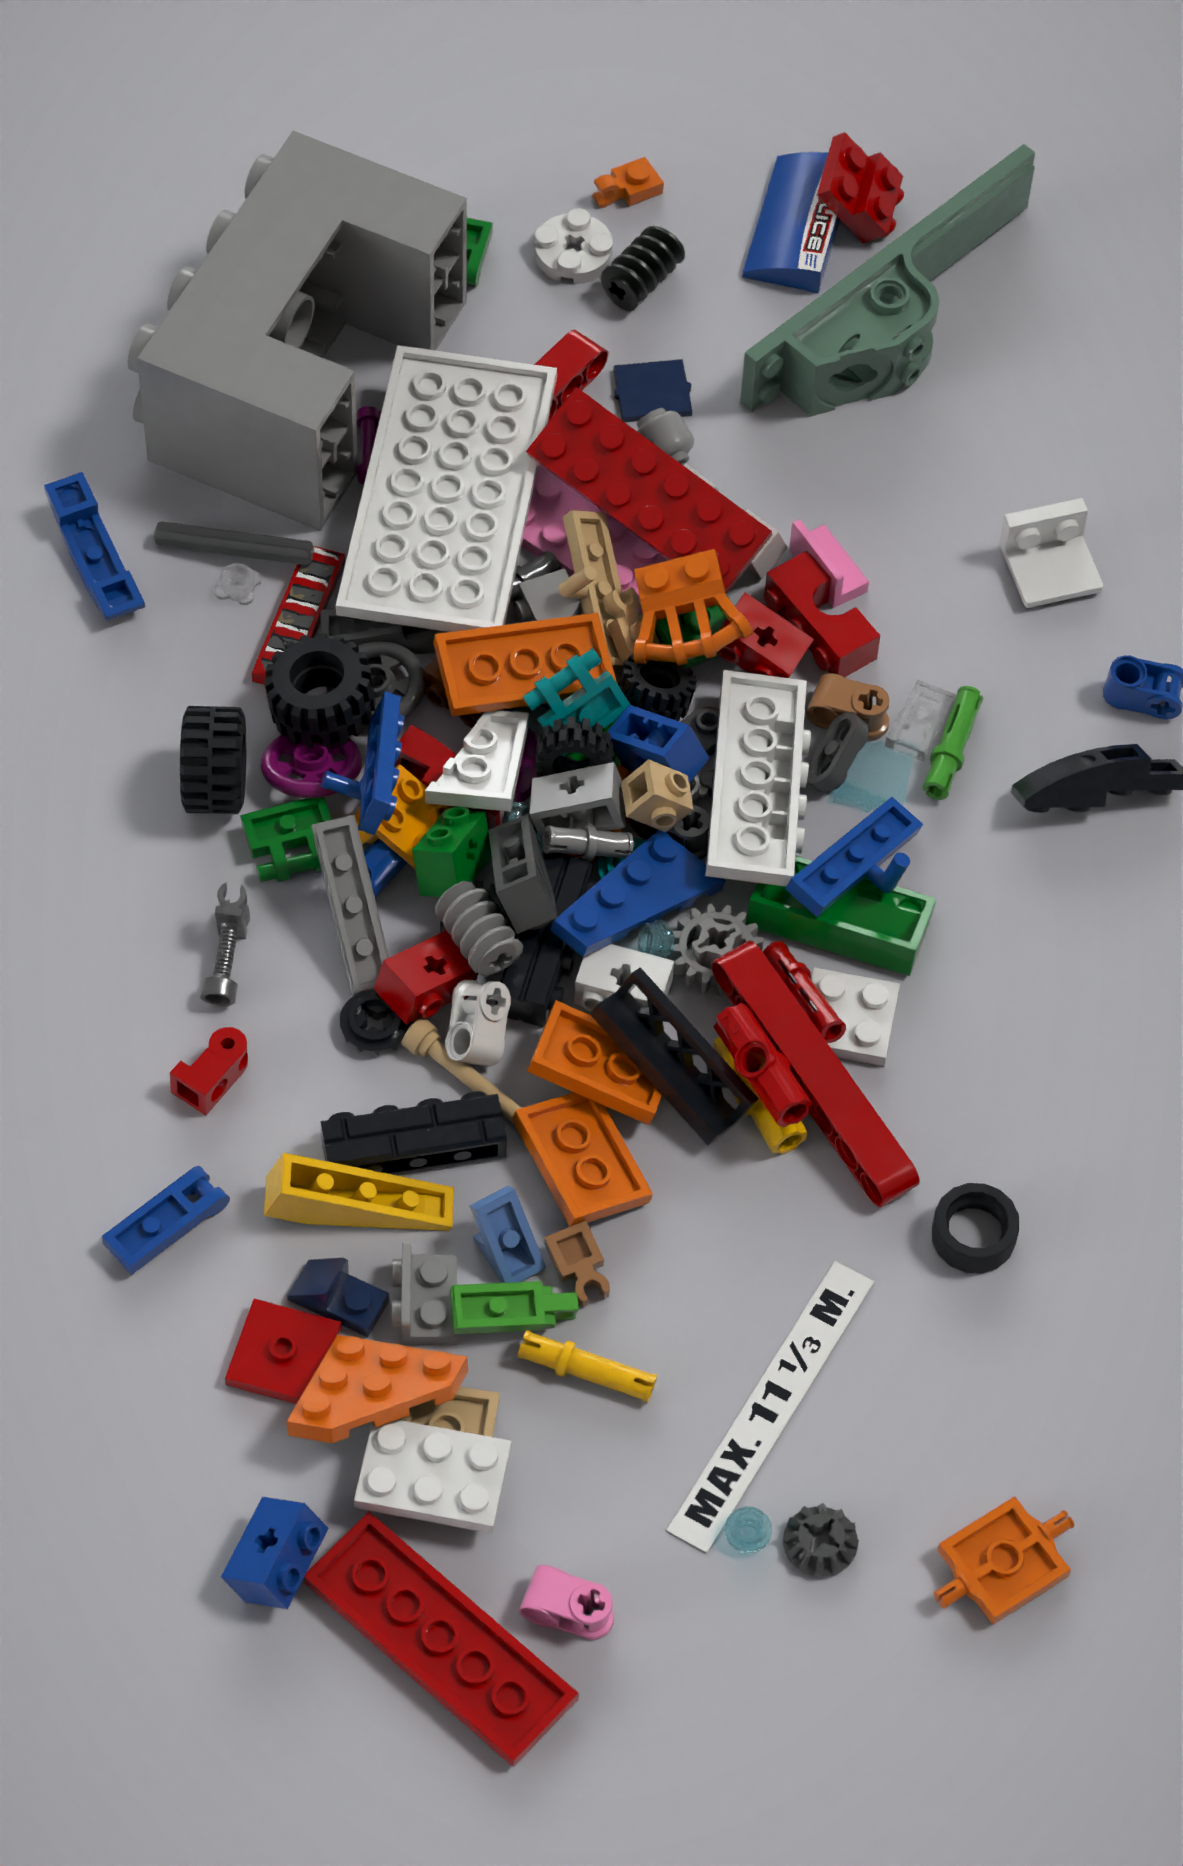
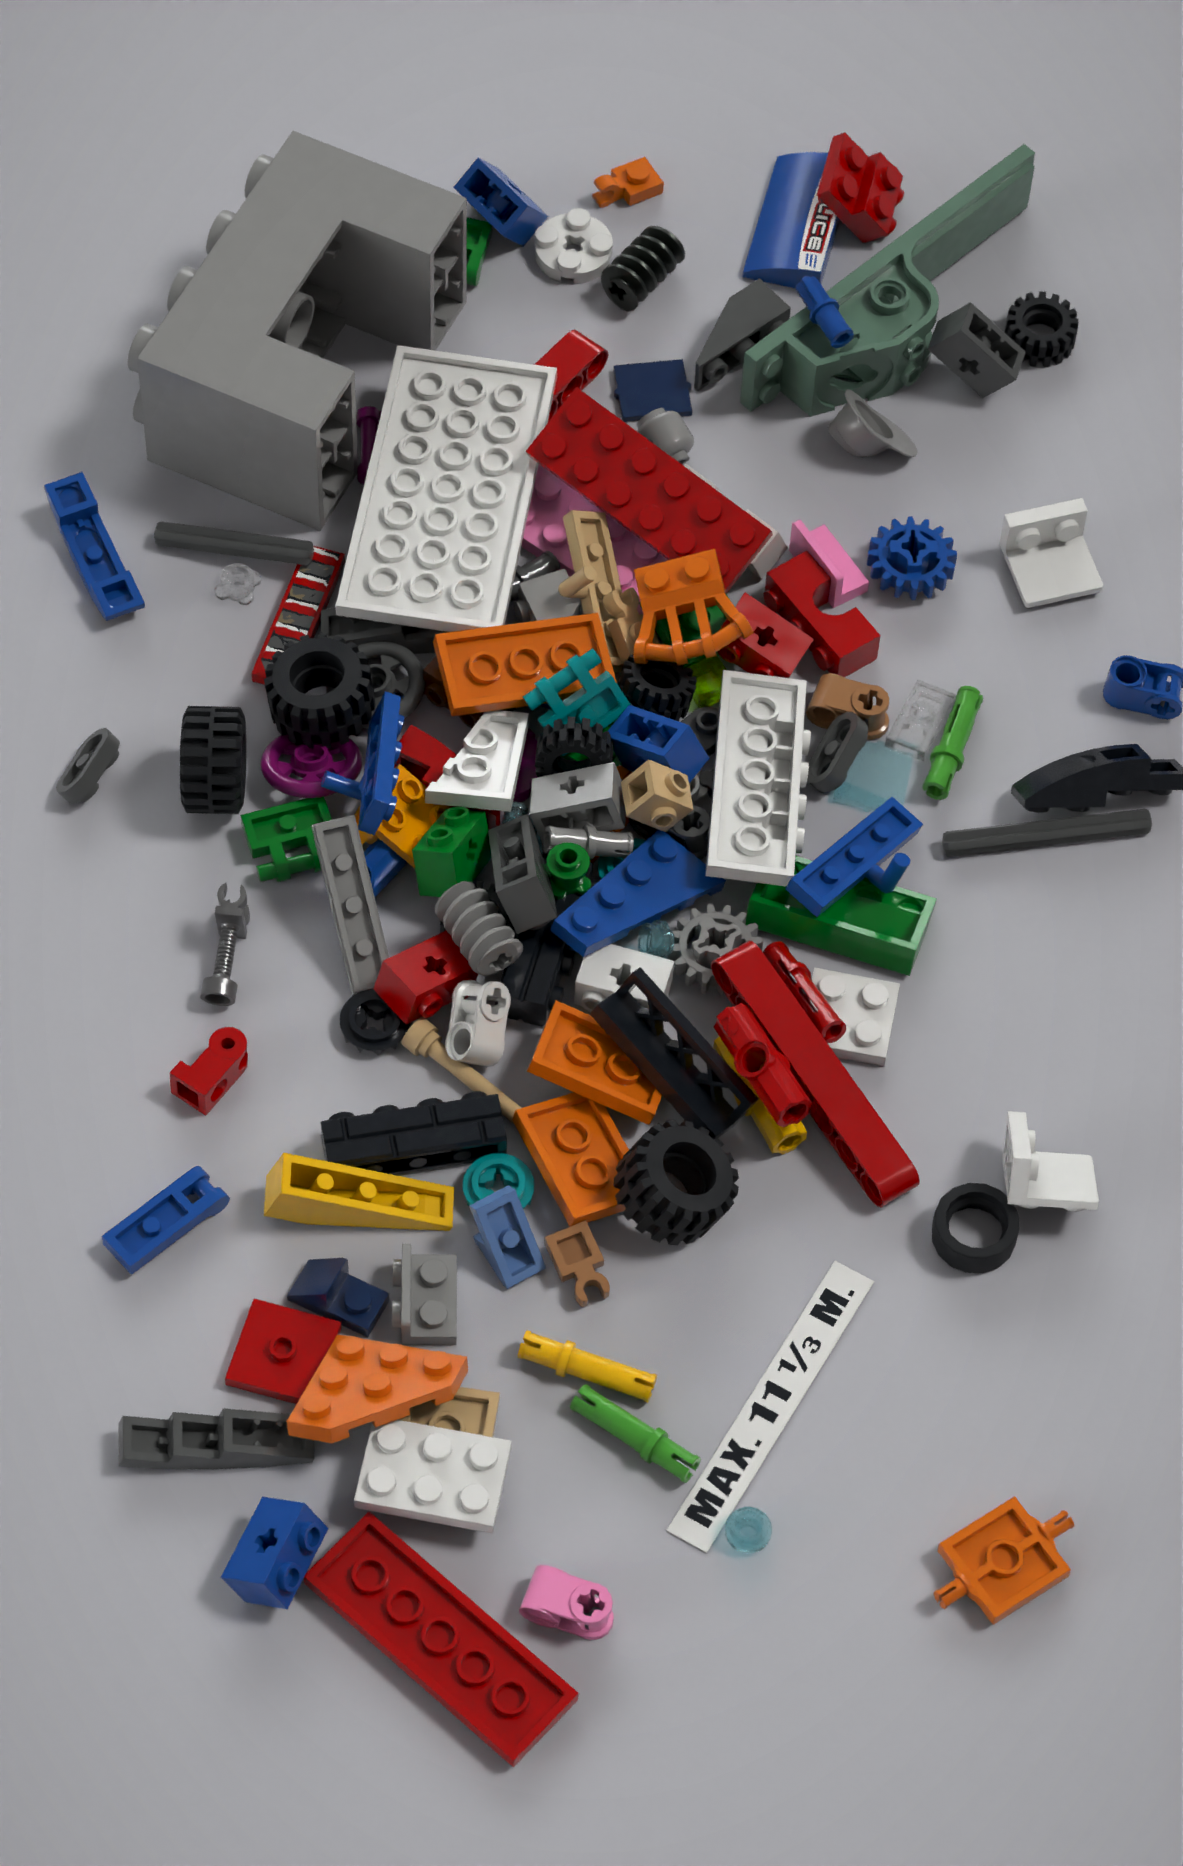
(87, 766): none -> dark grey plate
(211, 1441): none -> dark grey slope
(500, 202): none -> blue brick
(508, 1307): bright green hinge -> none
(512, 1172): none -> teal gear
(567, 870): none -> green brick
(650, 1443): none -> bright green pin
(693, 1160): none -> black tyre
(708, 684): none -> clear neon green tile
(742, 324): none -> dark grey slope
(824, 311): none -> blue axle
(826, 1559): dark grey gear -> none
(866, 431): none -> light grey piece
(928, 566): none -> blue gear
(976, 350): none -> dark grey brick
(1045, 312): none -> black tyre
(1045, 1177): none -> white bracket
(1047, 832): none -> dark grey axle

